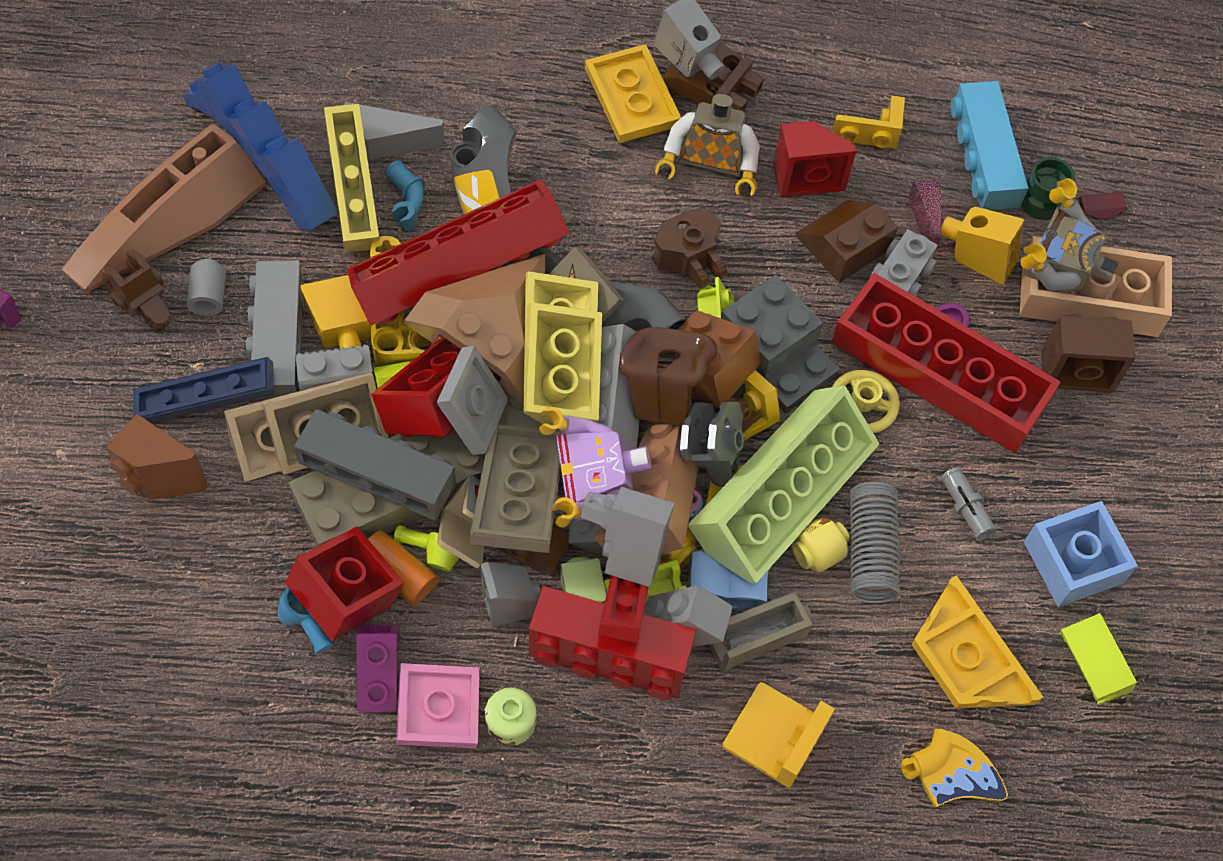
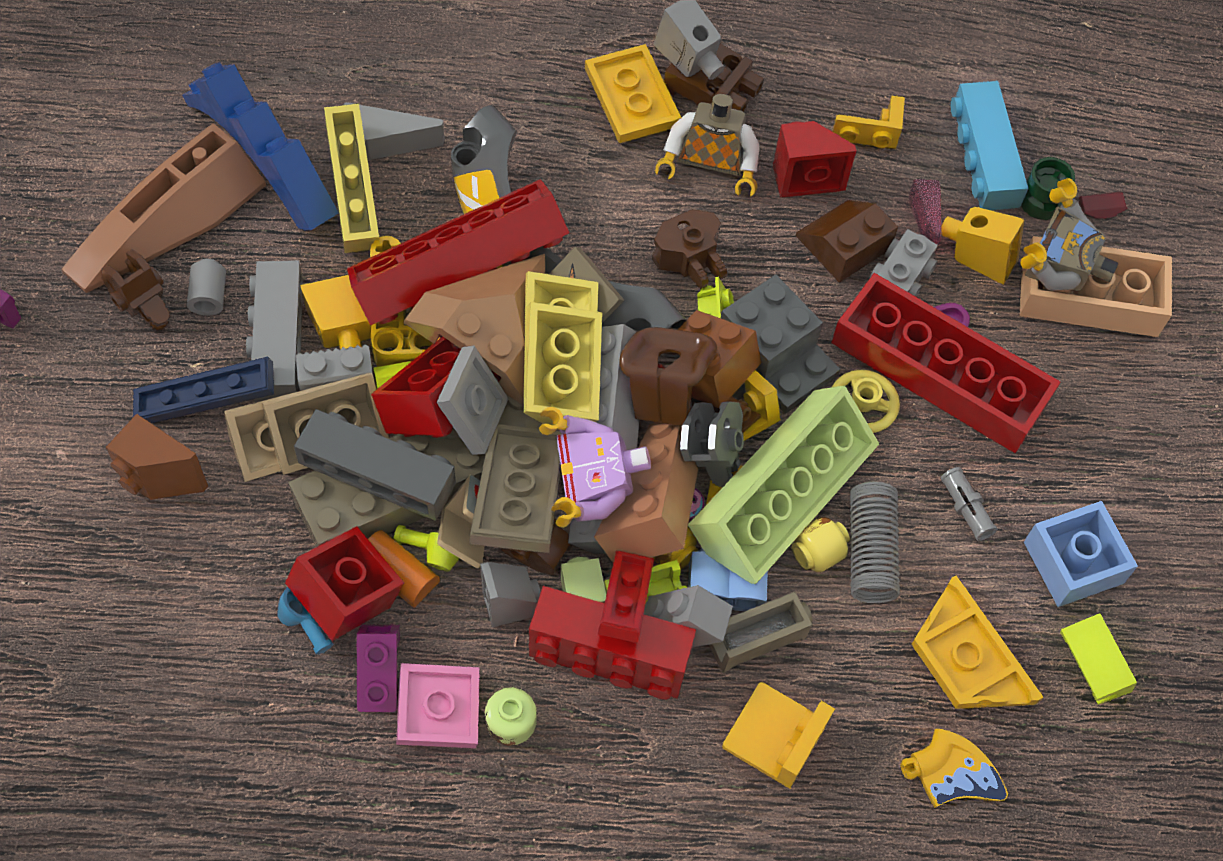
(412, 191): dark azure piece -> none
(634, 531): light grey hinge -> none
(1089, 352): reddish brown brick -> none

